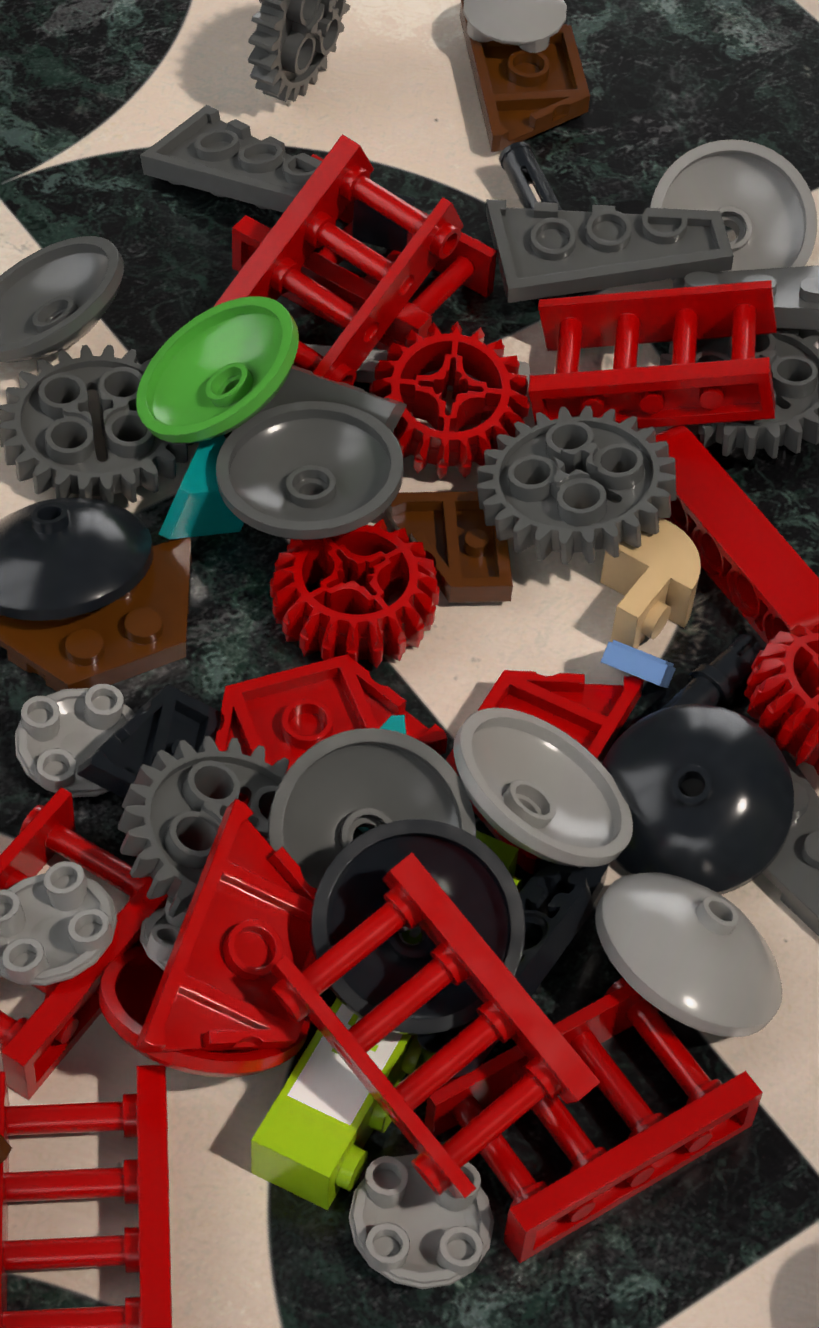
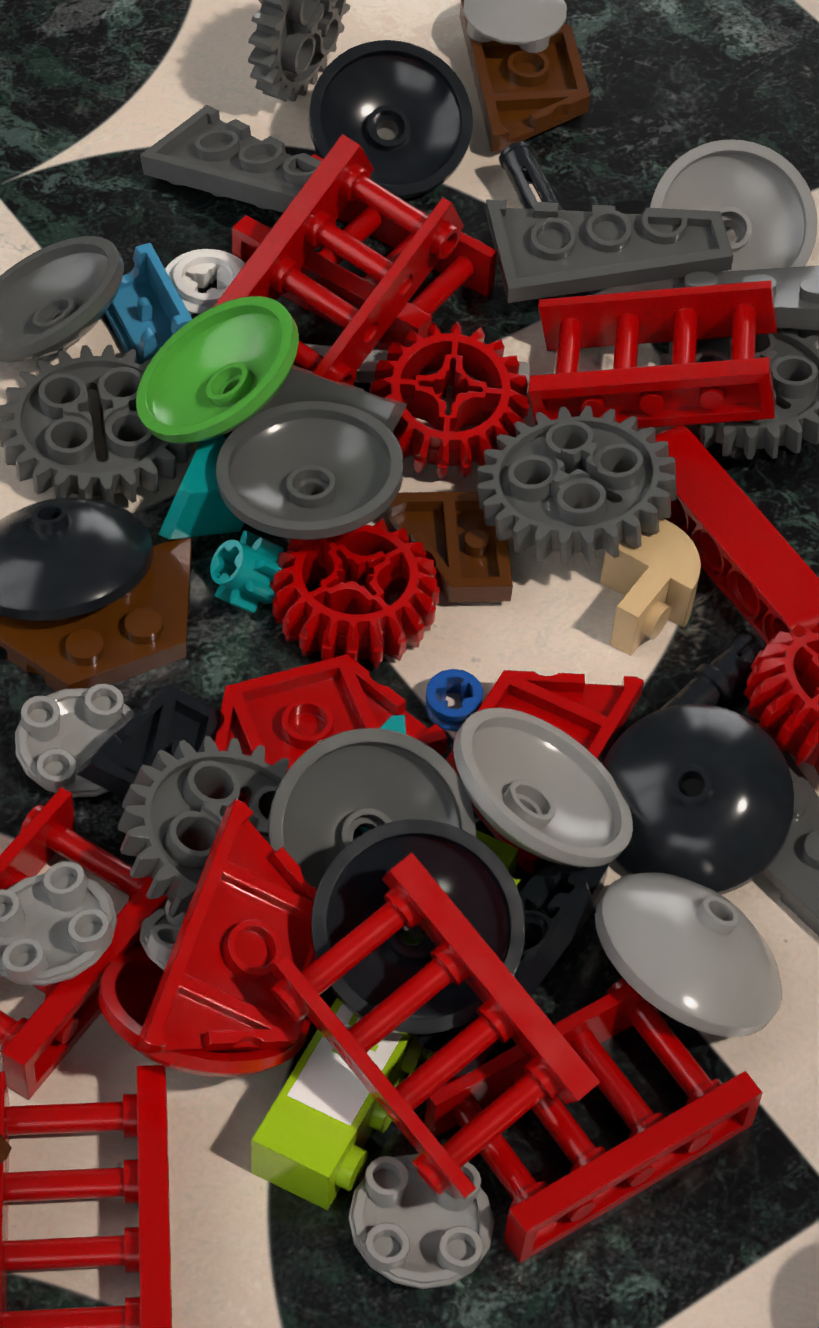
(146, 306): none -> dark azure hinge
(196, 271): none -> white gear
(245, 571): none -> teal gear
(377, 229): black tile -> none
(399, 90): none -> black dish
(452, 682): none -> blue bush
(638, 663): medium blue tile -> none

